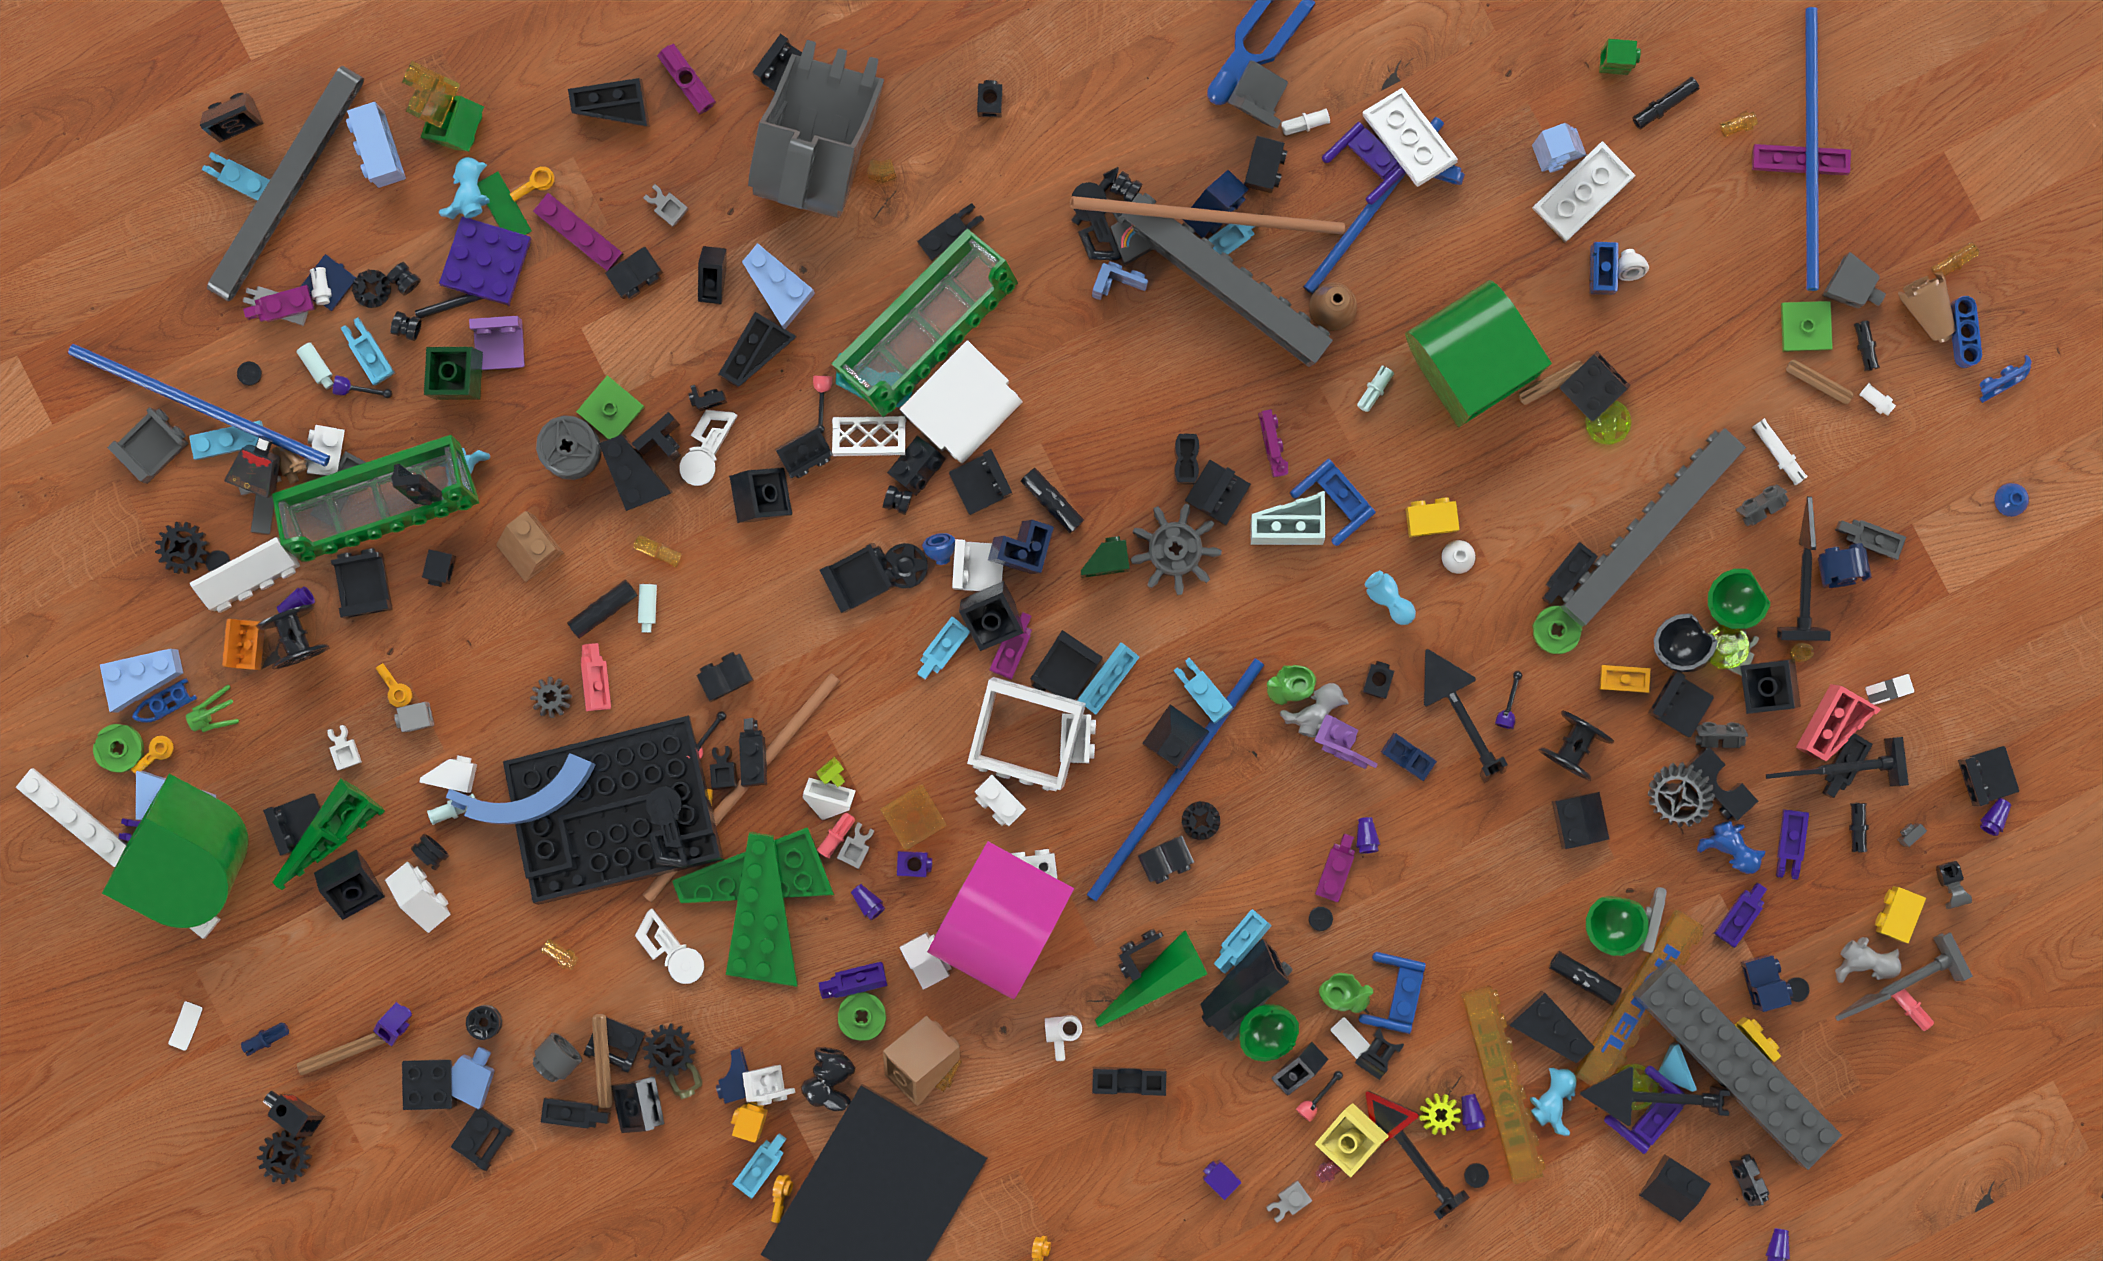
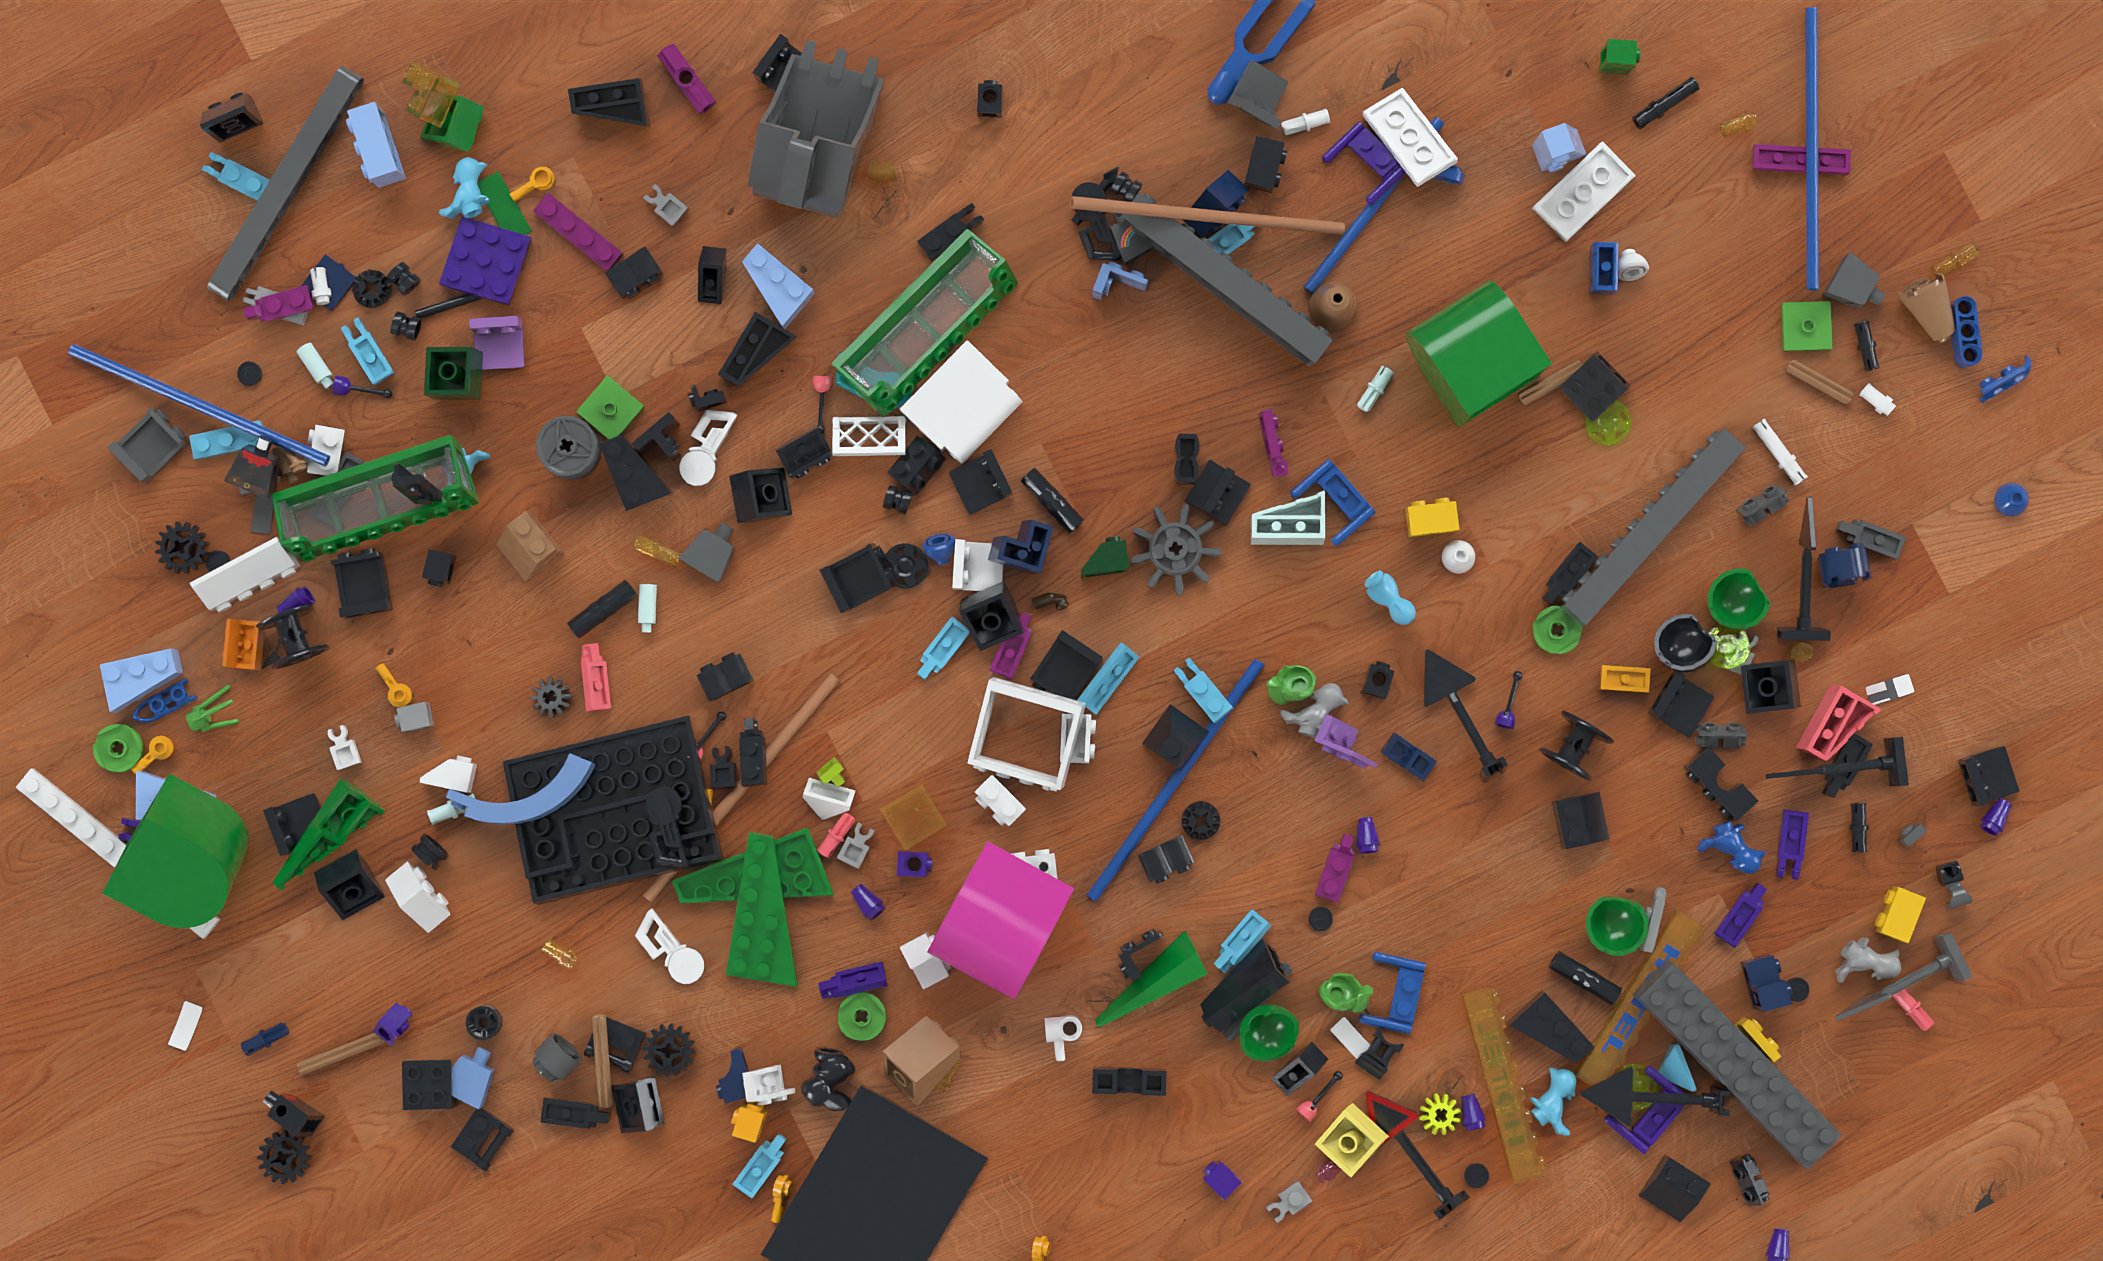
(689, 1092): olive piece -> none
(710, 552): none -> dark grey torso
(1050, 598): none -> dark brown arm
(1699, 799): dark grey gear -> none

